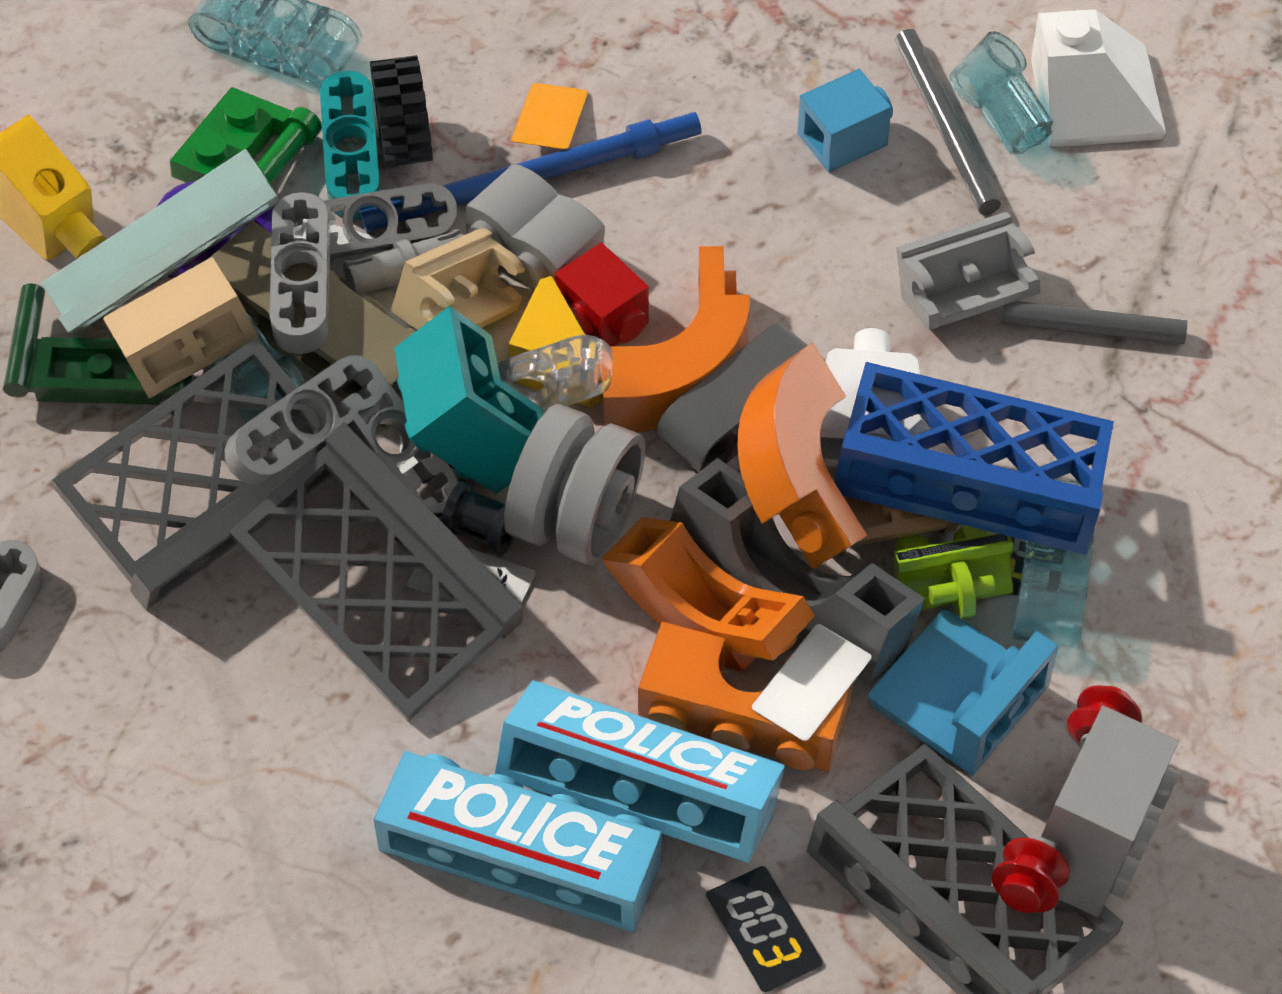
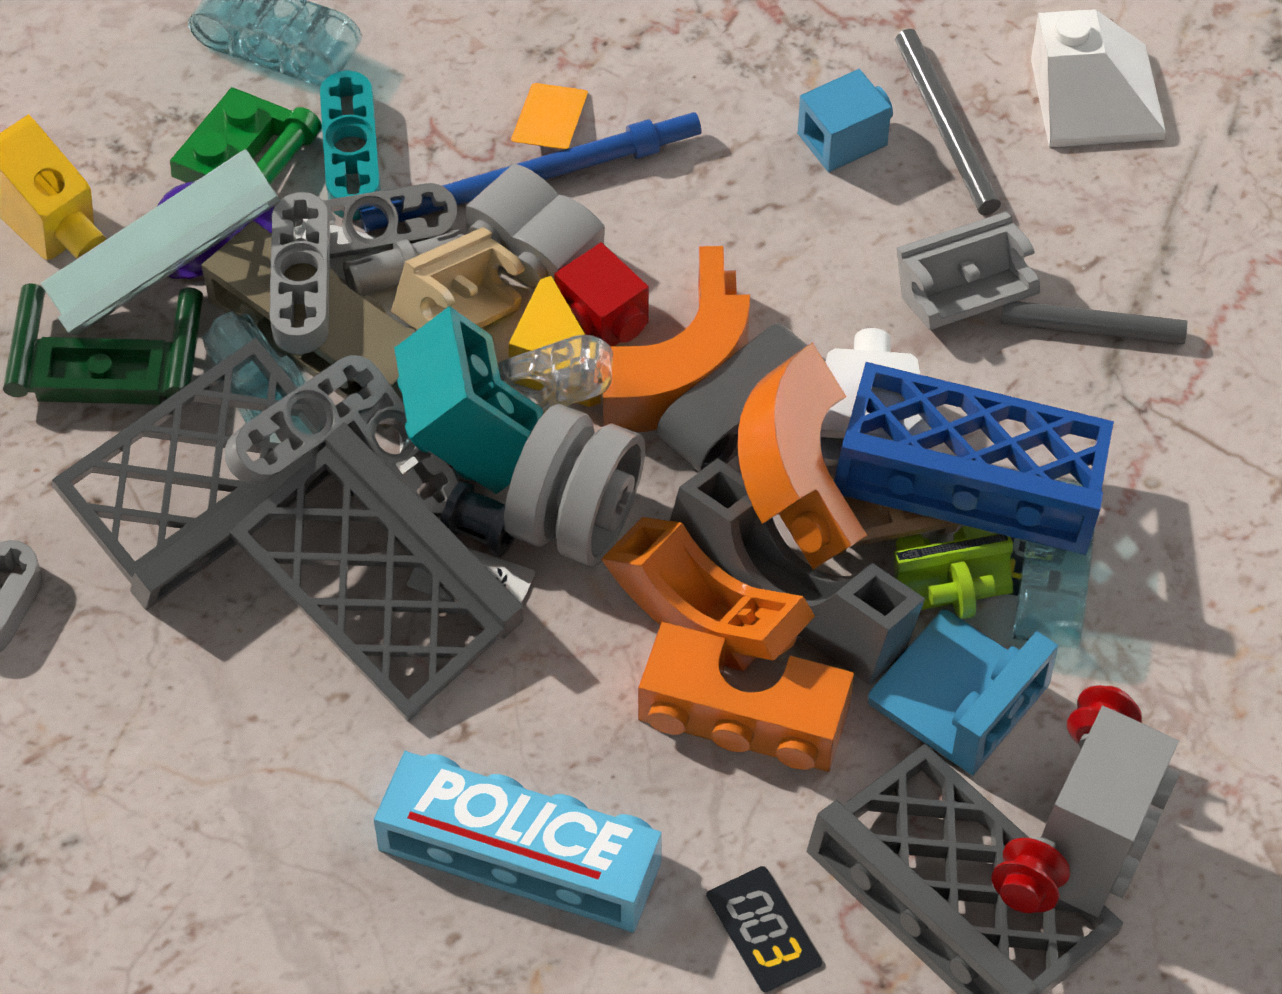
(181, 327): tan hinge -> none
(401, 111): black tyre -> none
(640, 770): medium azure brick -> none
(811, 682): white sticker -> none
(994, 82): clear light blue piece -> none

